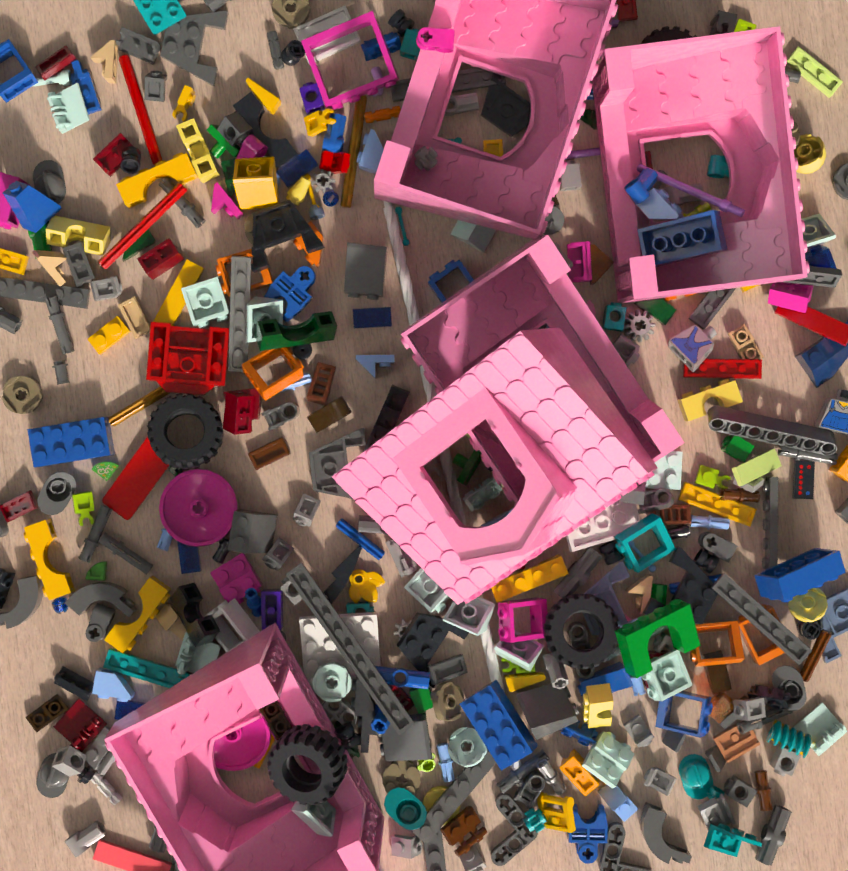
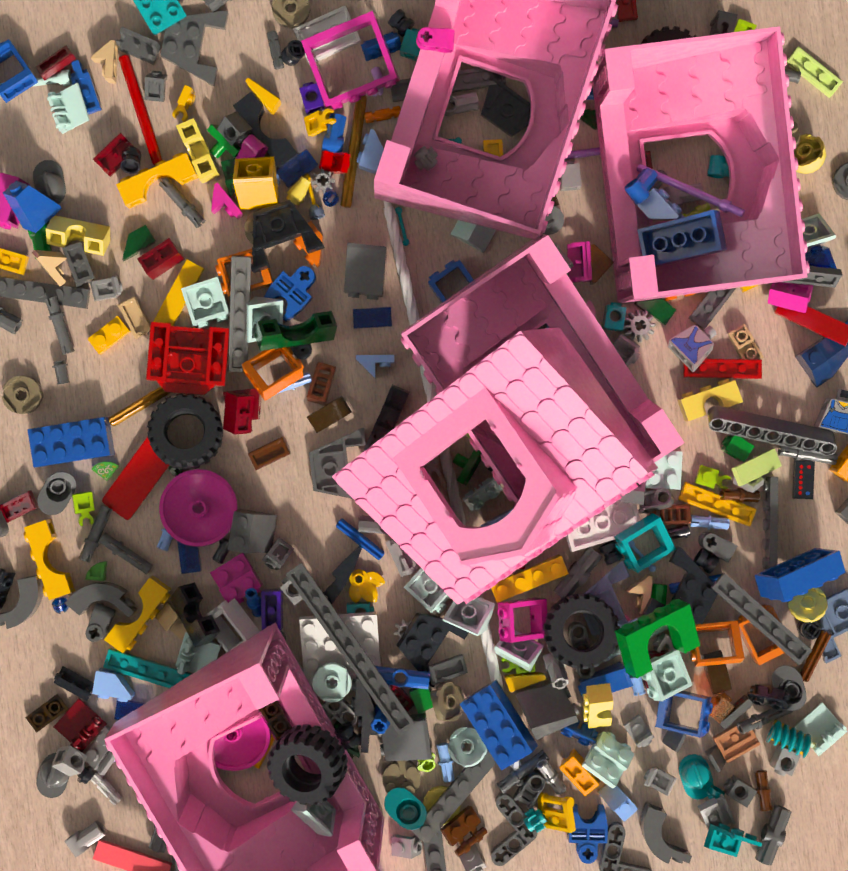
(142, 226): red axle -> none
(279, 415): dark grey piece -> none
(306, 510): light grey bracket -> none
(749, 709): light grey bracket -> none

